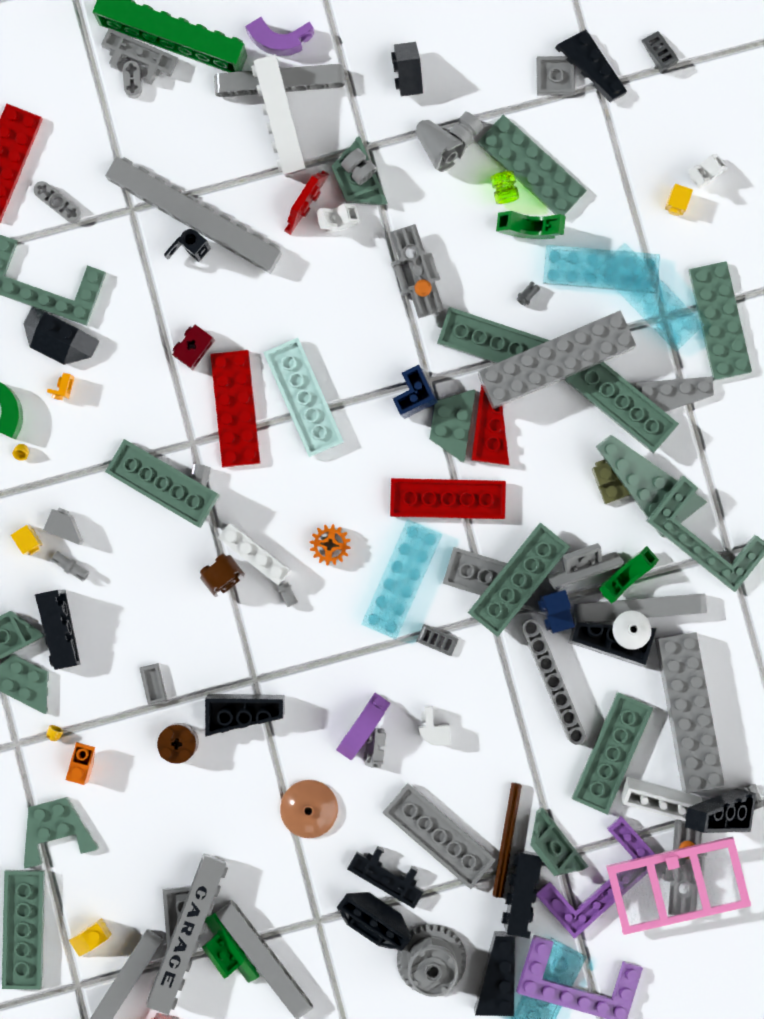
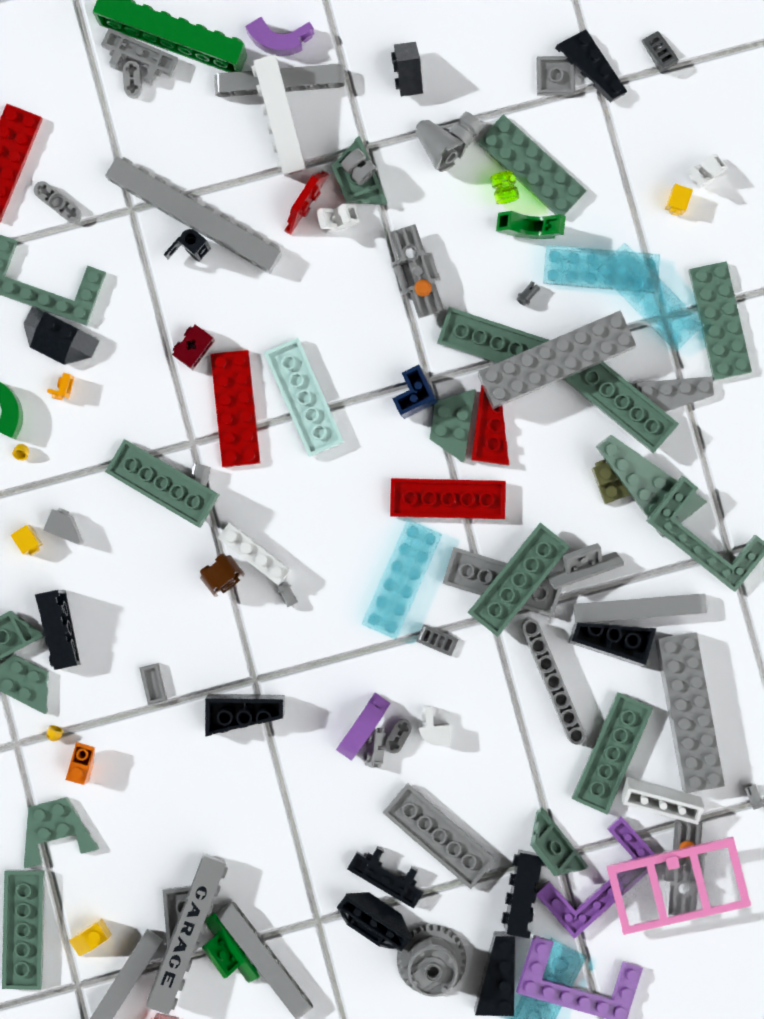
(70, 566): light grey pin -> none
(170, 751): reddish brown brick -> none
(312, 795): nougat dish -> none
(331, 536): orange gear -> none
(394, 733): none -> light grey beam
(507, 838): reddish brown axle -> none
(557, 611): dark blue brick -> none
(623, 634): white dish -> none
(626, 575): green arch -> none
(723, 813): black wedge -> none

